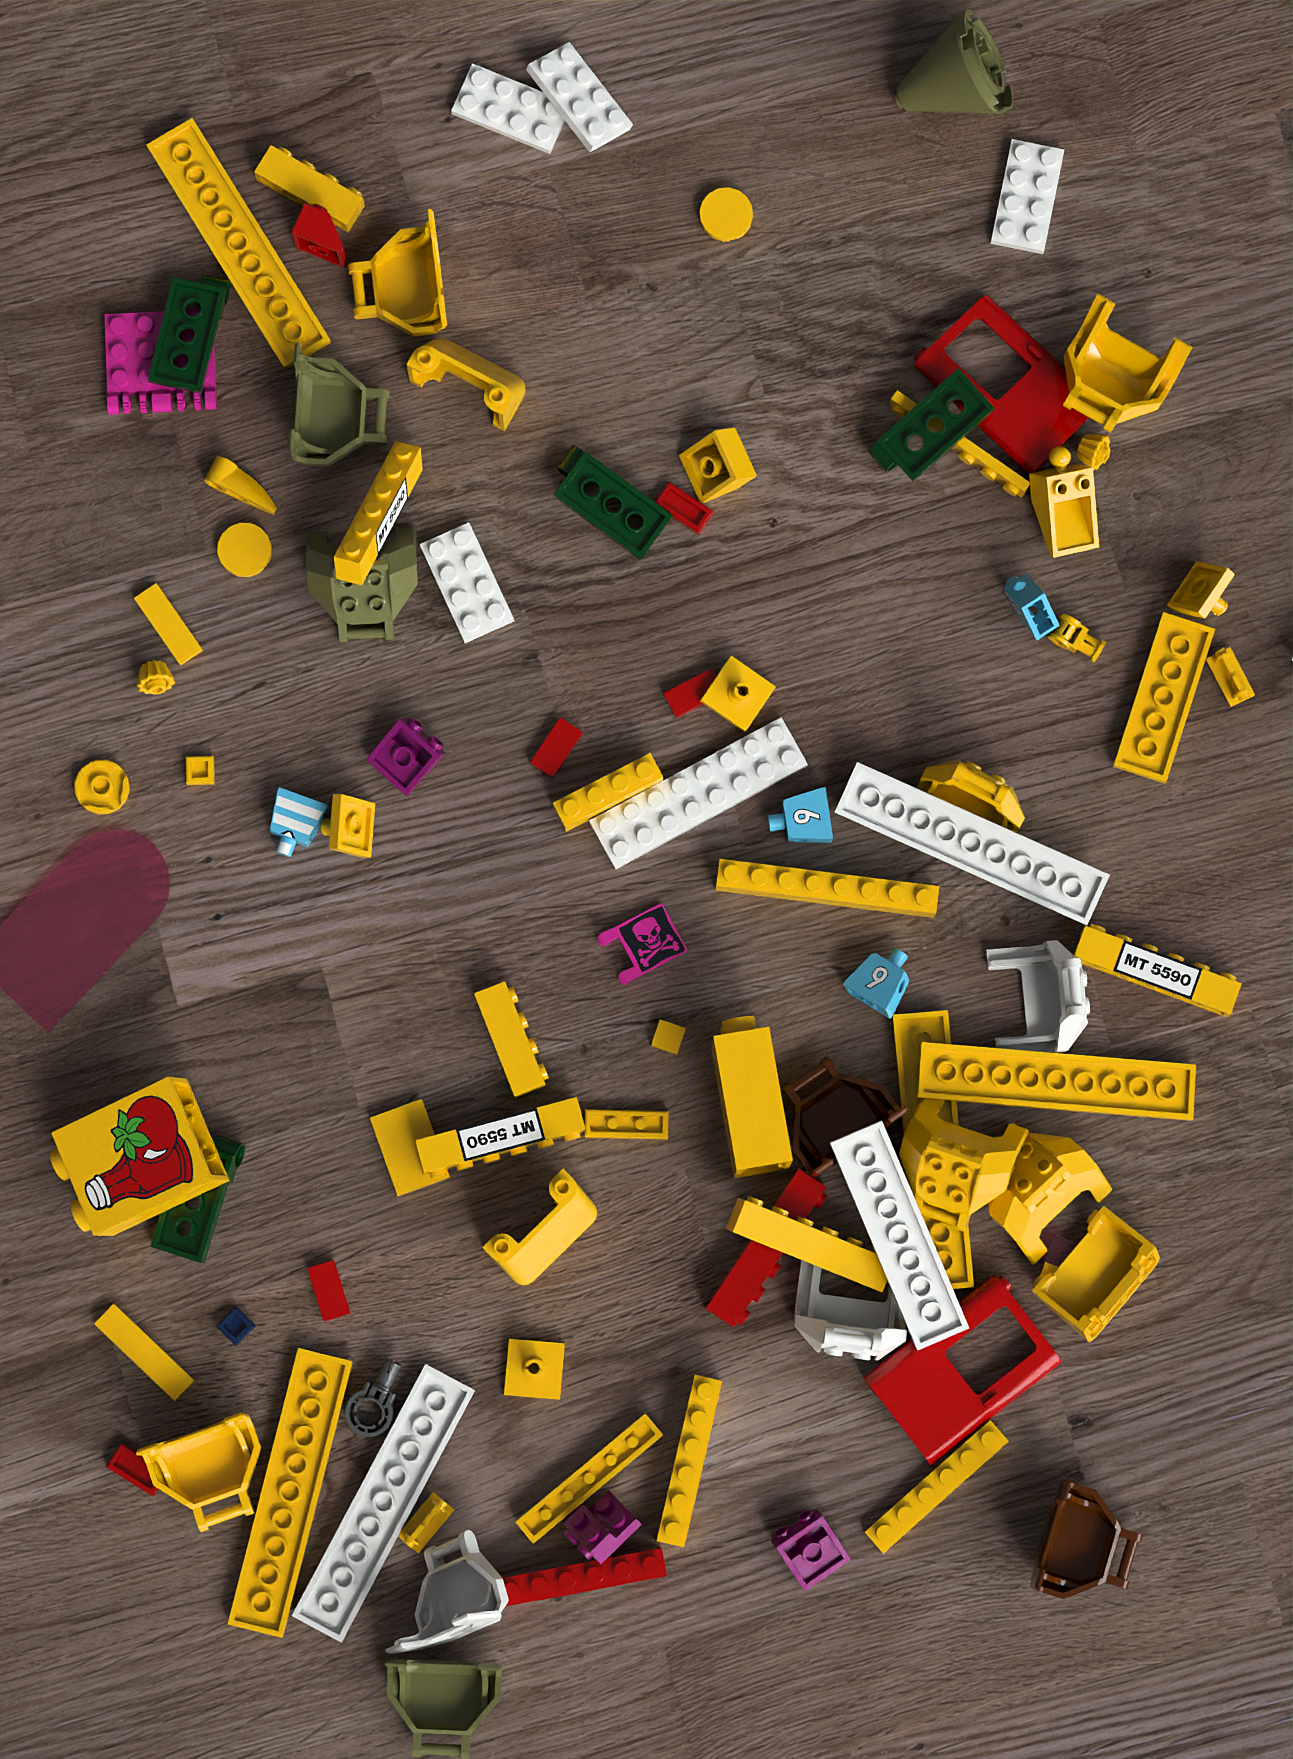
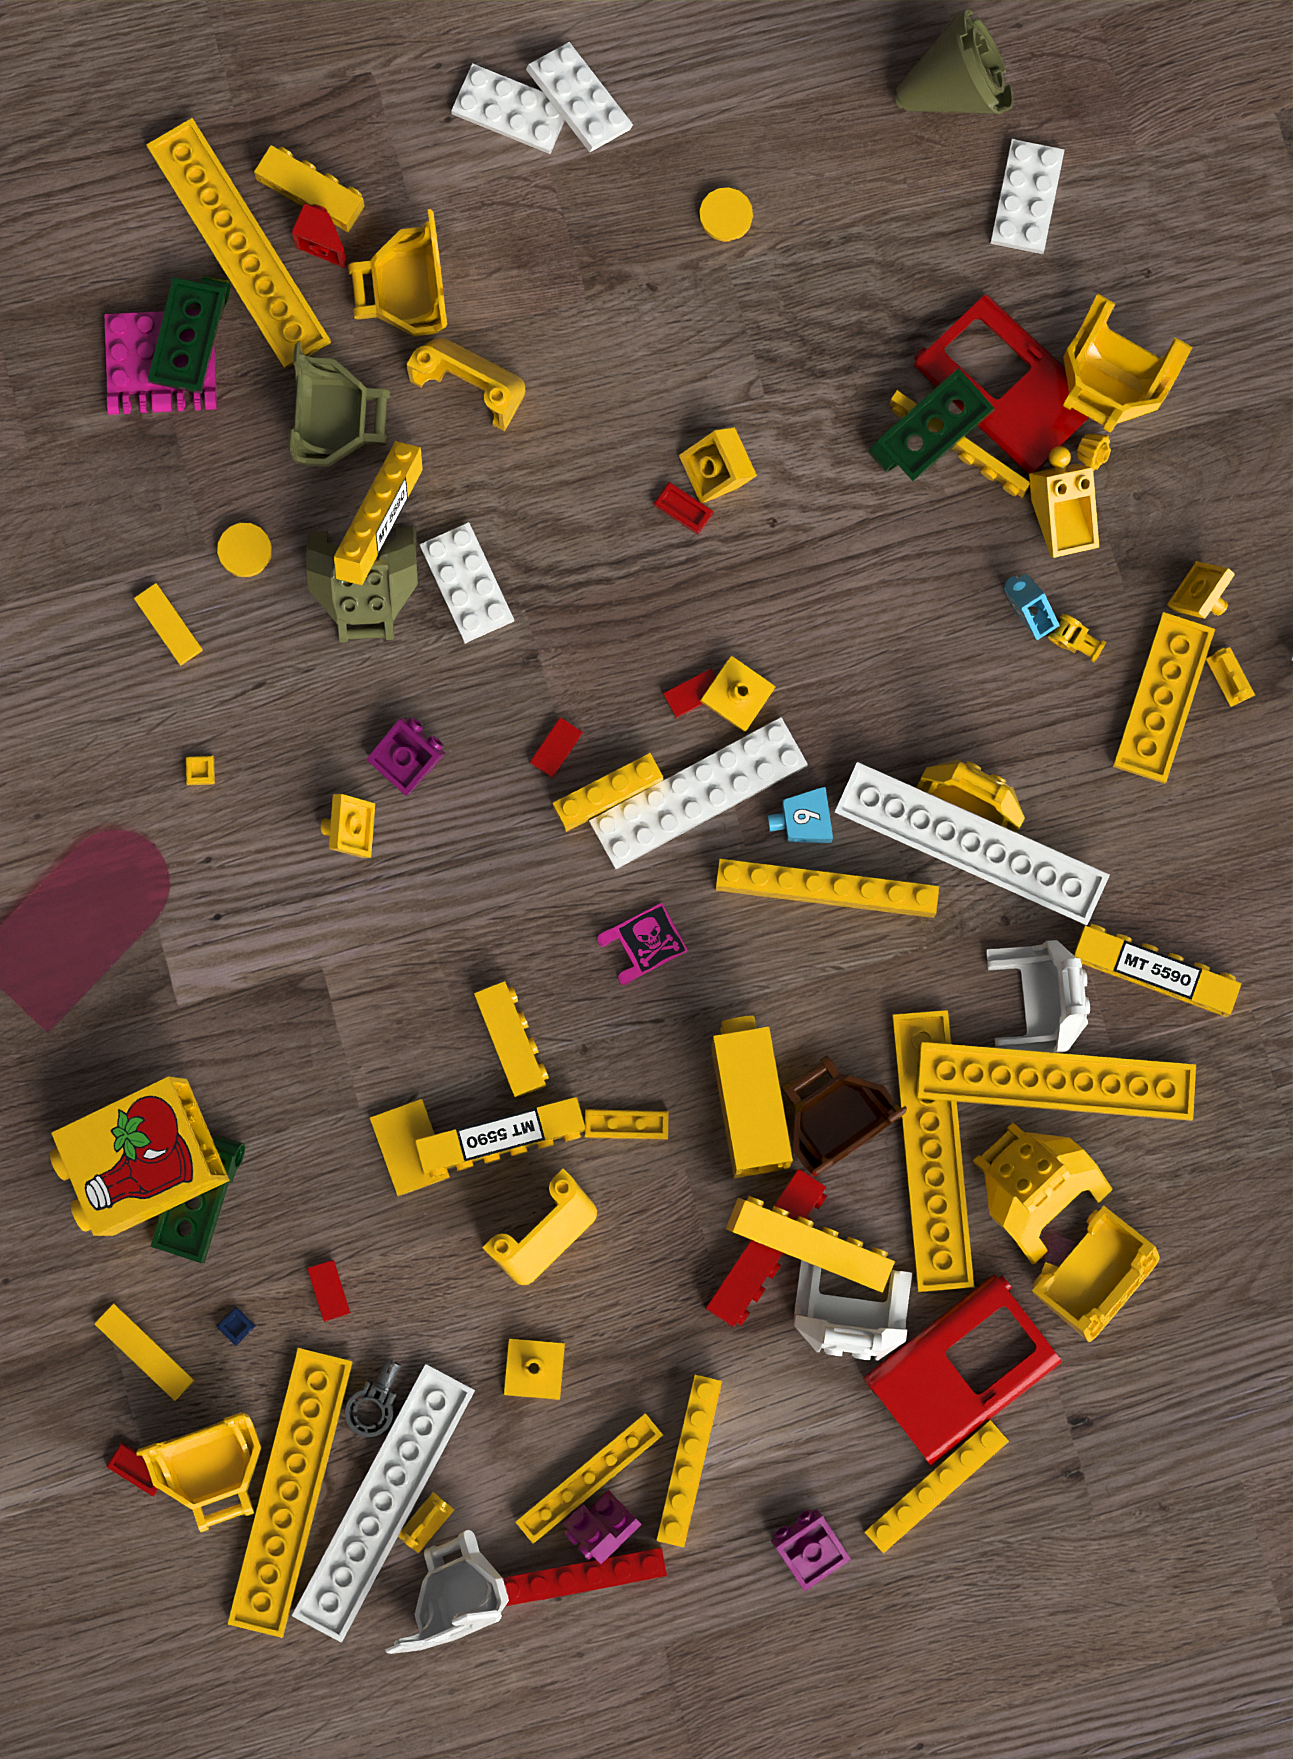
(102, 787): yellow tile -> none
(154, 677): yellow piece -> none
(232, 481): yellow piece -> none
(295, 820): medium azure torso -> none
(443, 1699): olive piece -> none
(582, 468): dark green hinge -> none
(668, 1037): yellow tile -> none
(879, 982): medium azure torso -> none
(899, 1235): white plate -> none
(955, 1165): yellow piece -> none
(1080, 1544): reddish brown piece -> none

